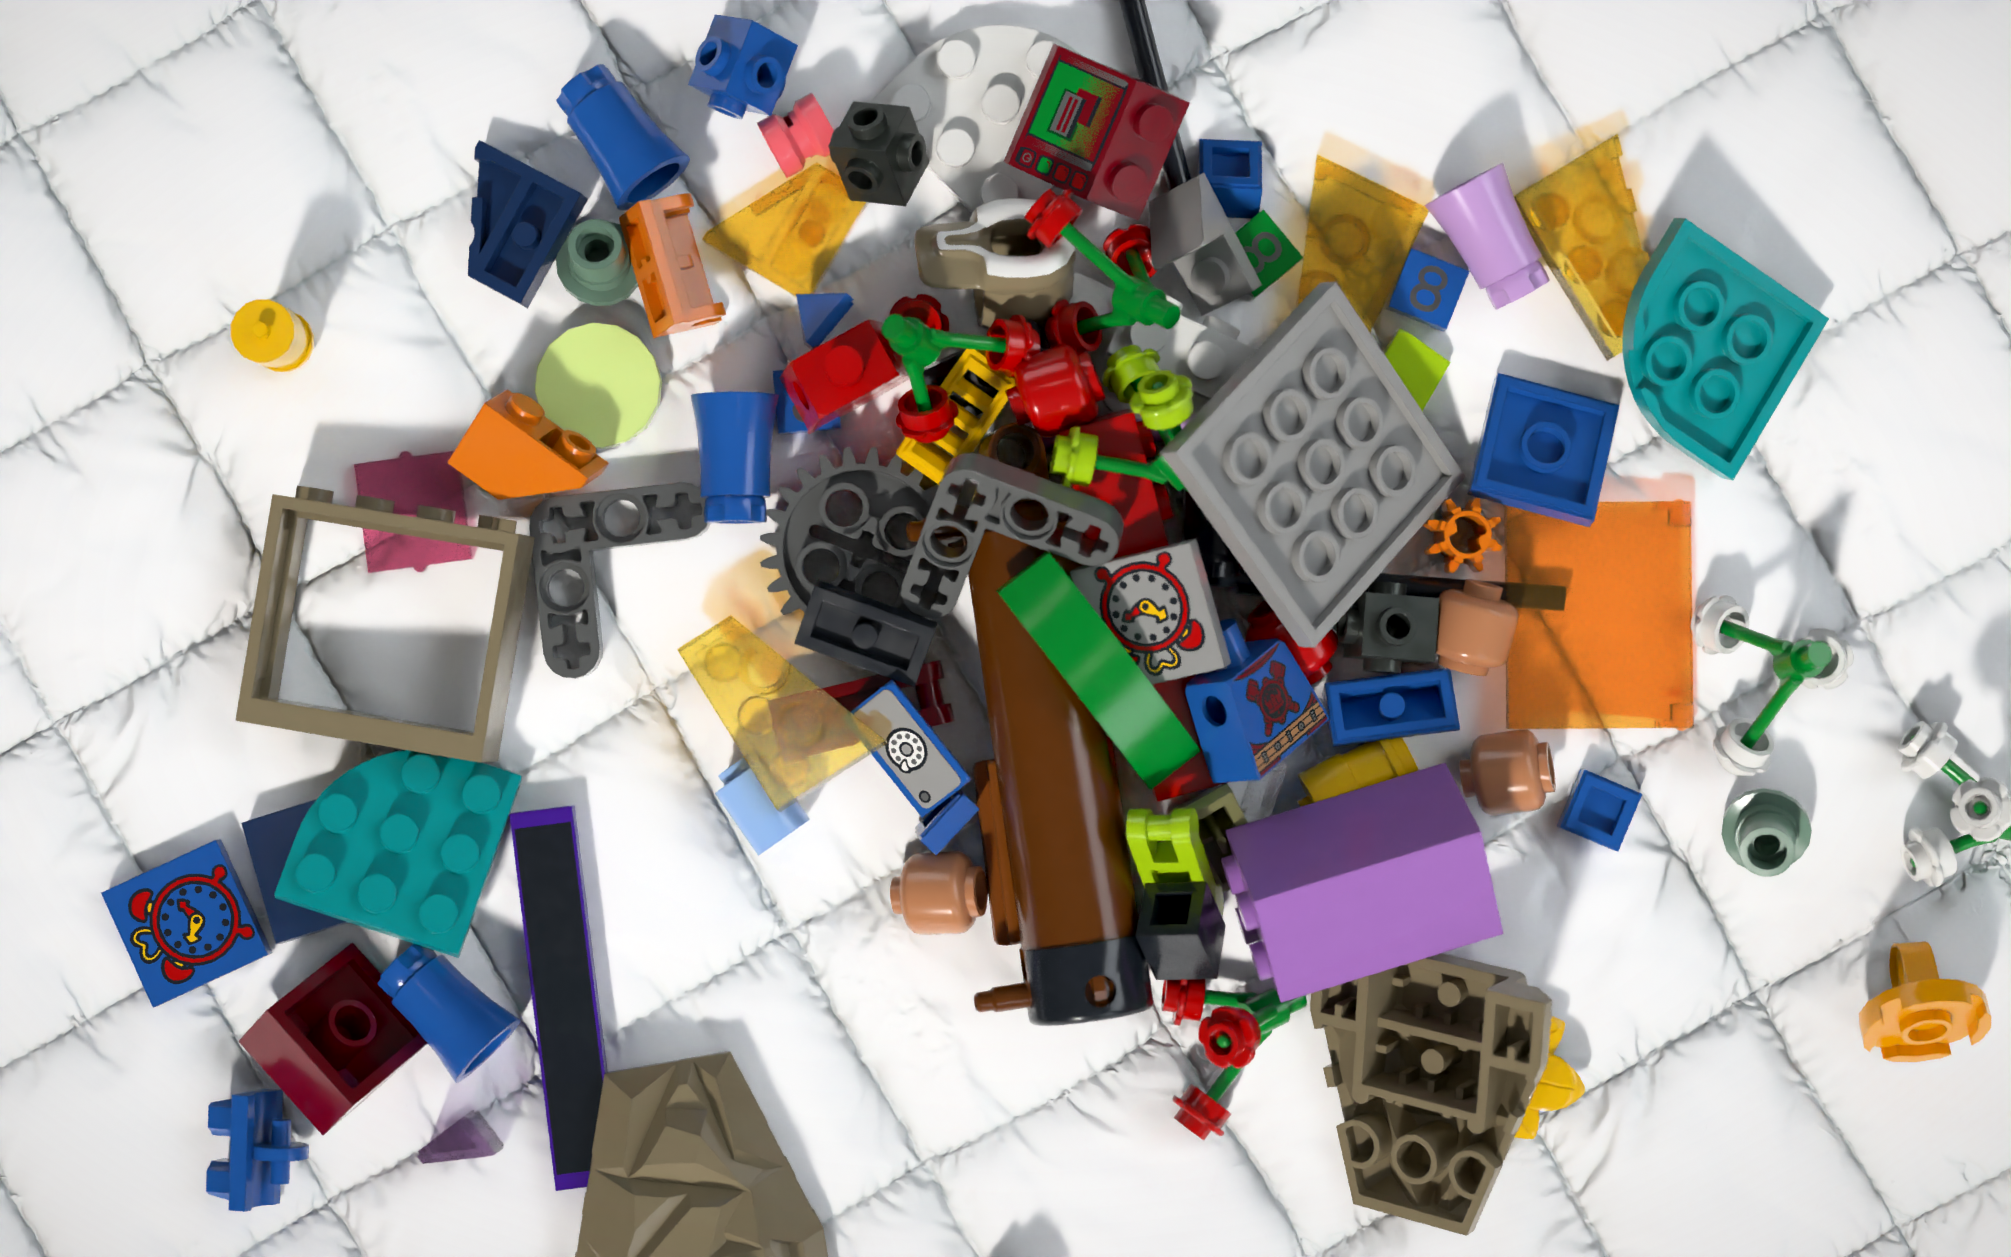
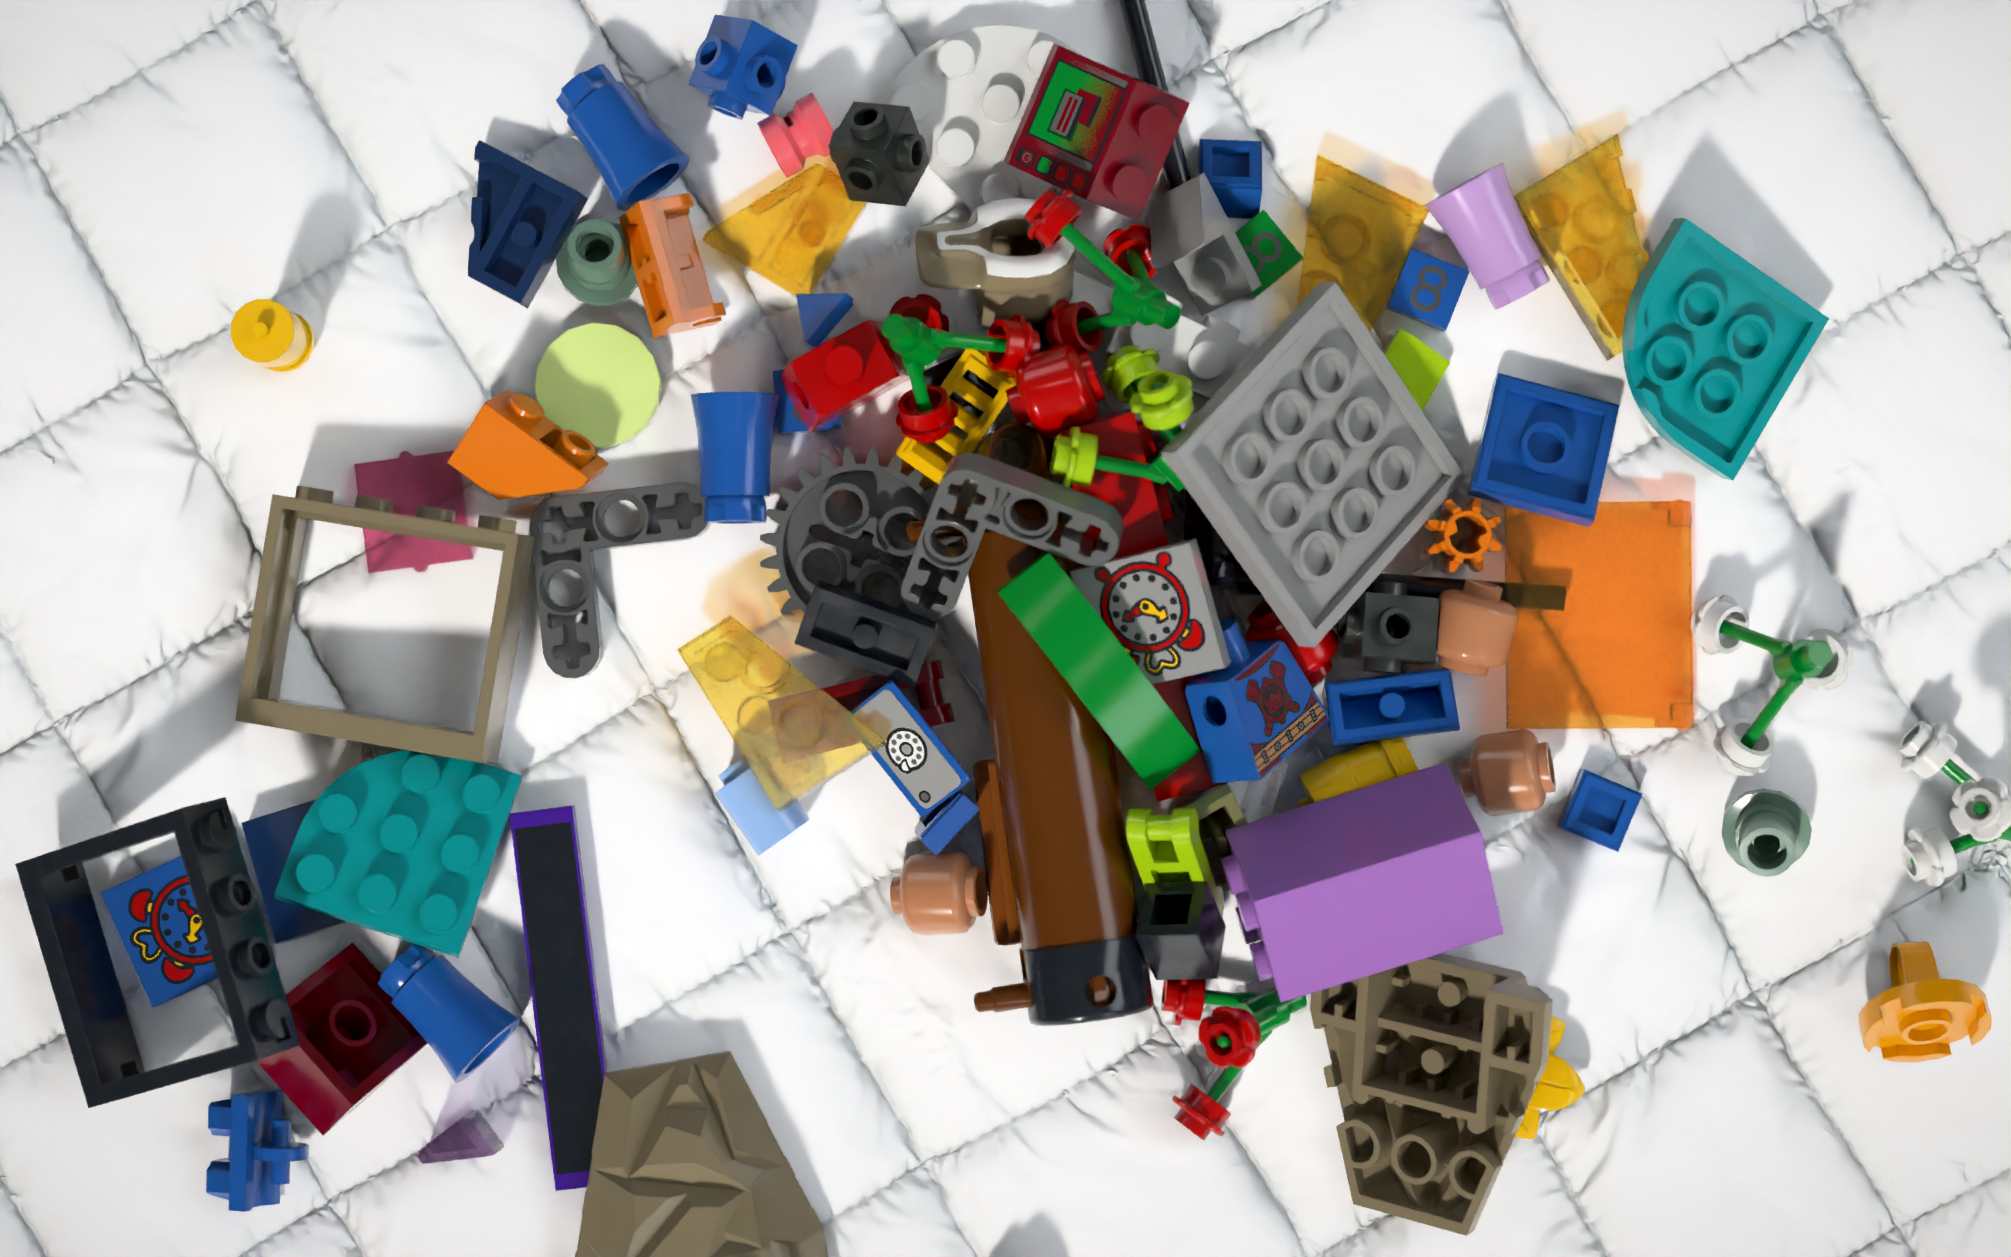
(84, 971): none -> black window

